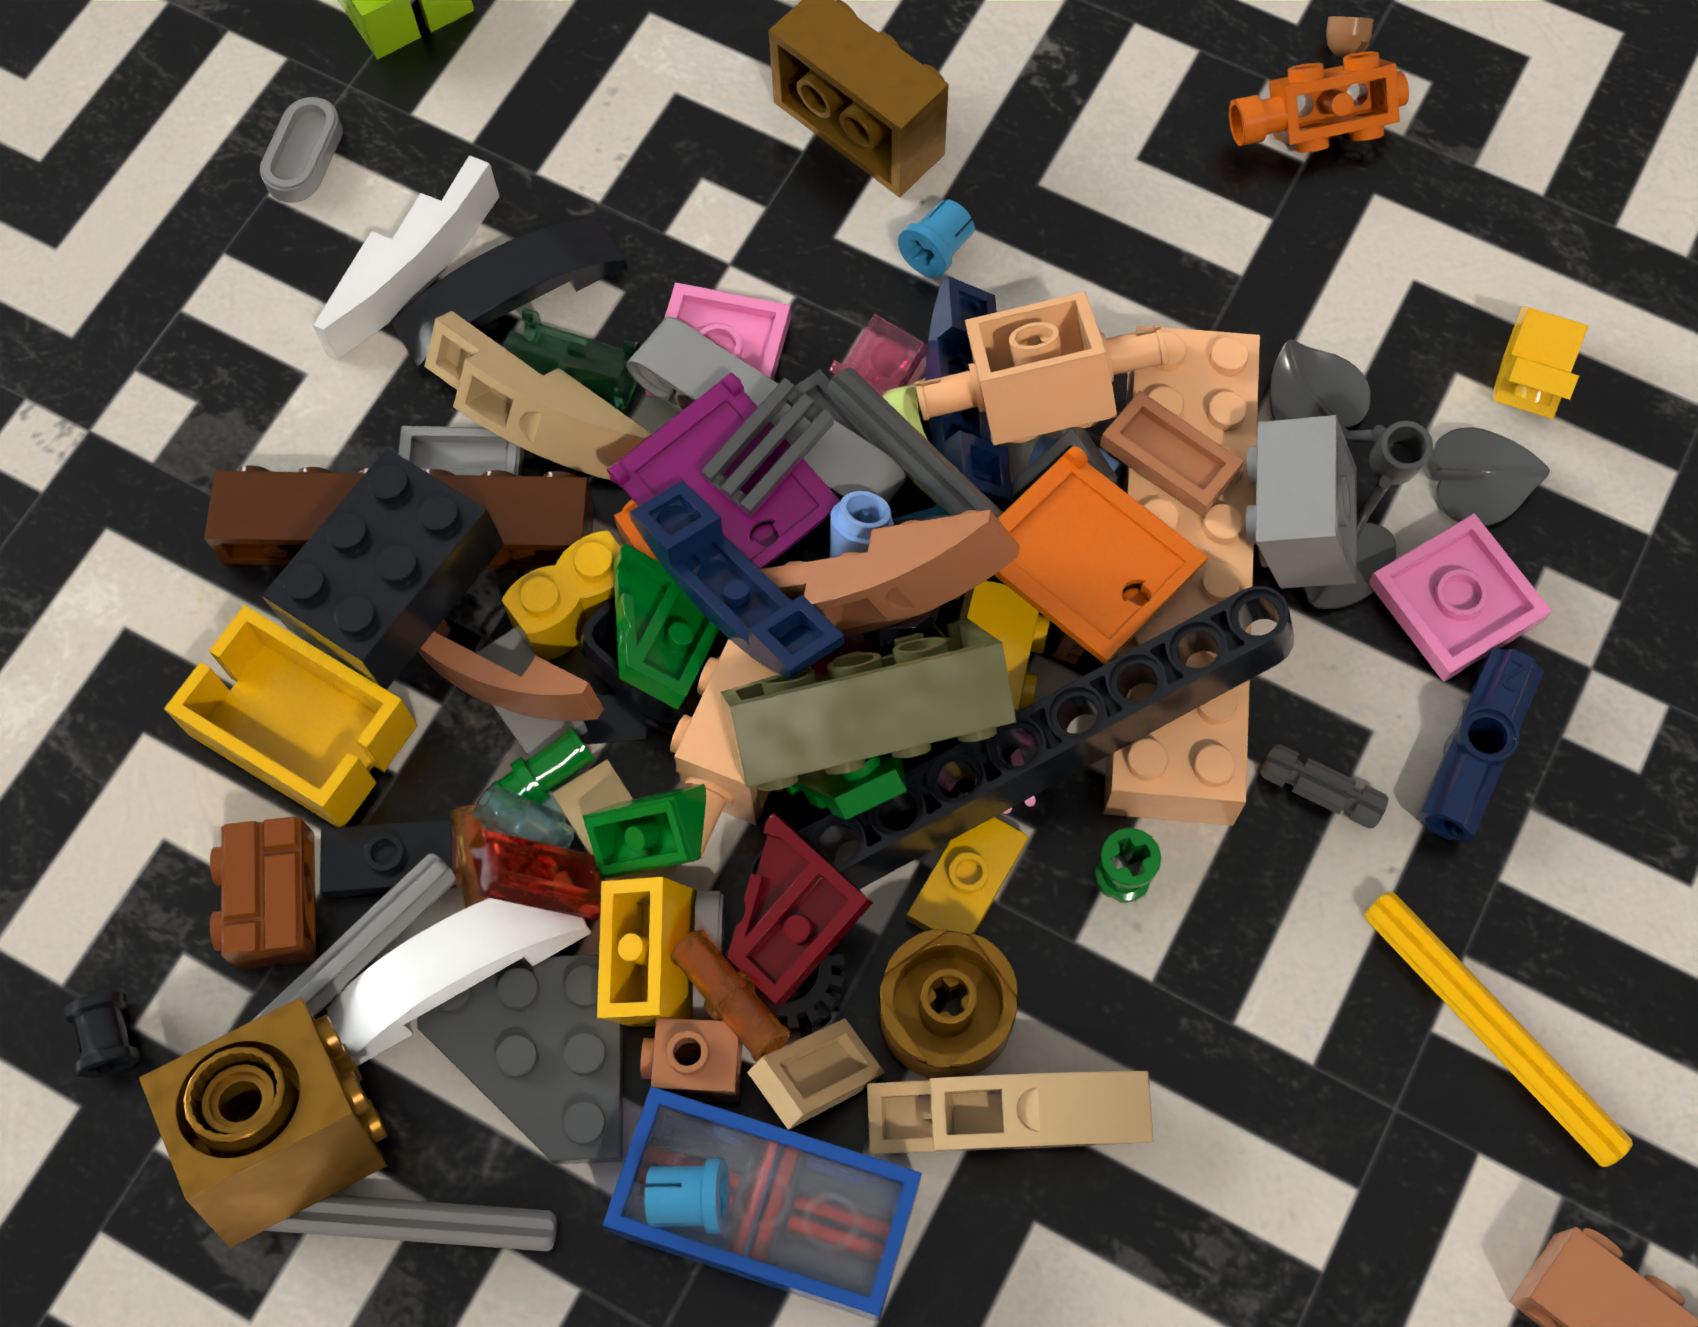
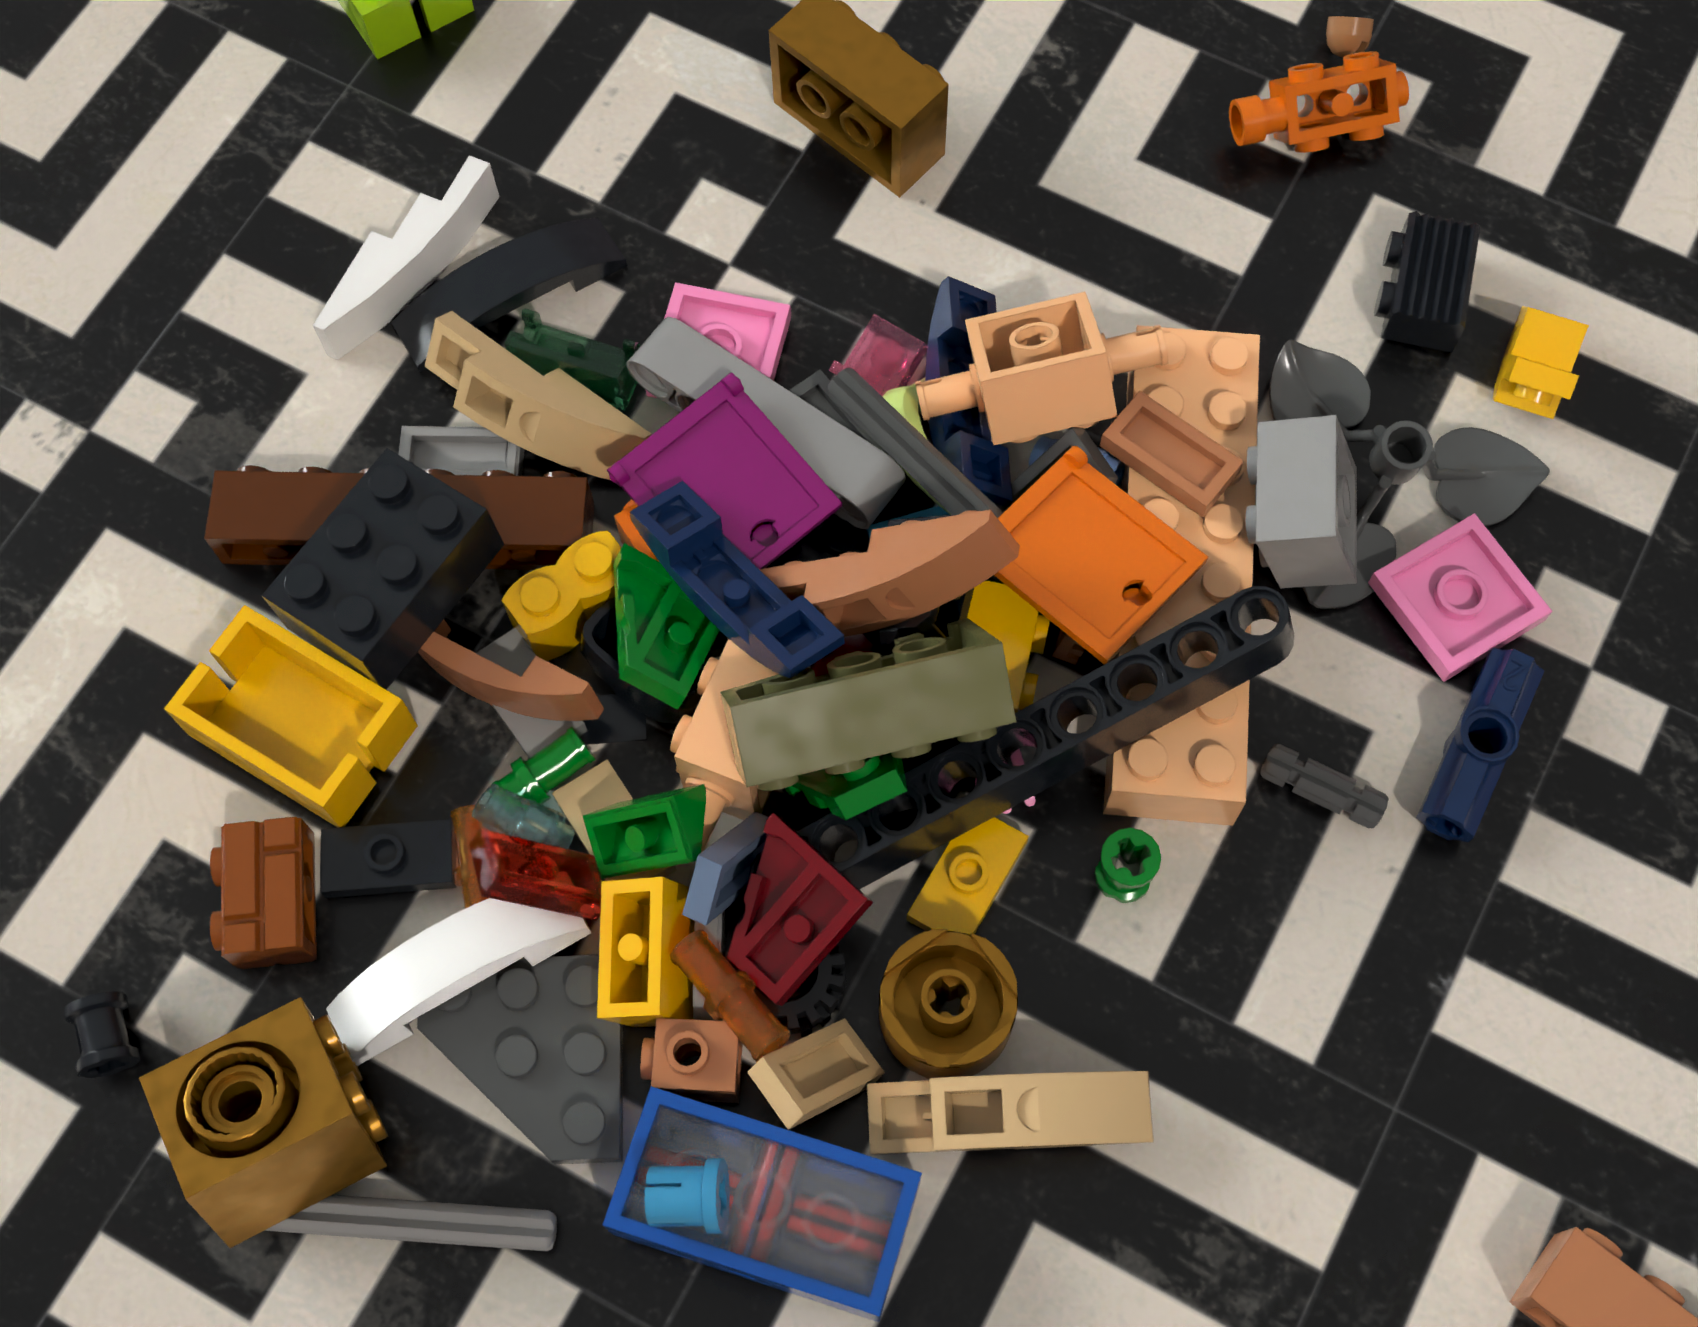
(301, 149): light grey tile -> none
(369, 936): light grey axle -> none
(724, 870): none -> sand blue tile
(801, 407): dark grey tile -> none
(854, 520): light blue cone -> none
(936, 238): dark azure bush -> none
(1428, 281): none -> black brick
(1499, 1030): yellow axle -> none

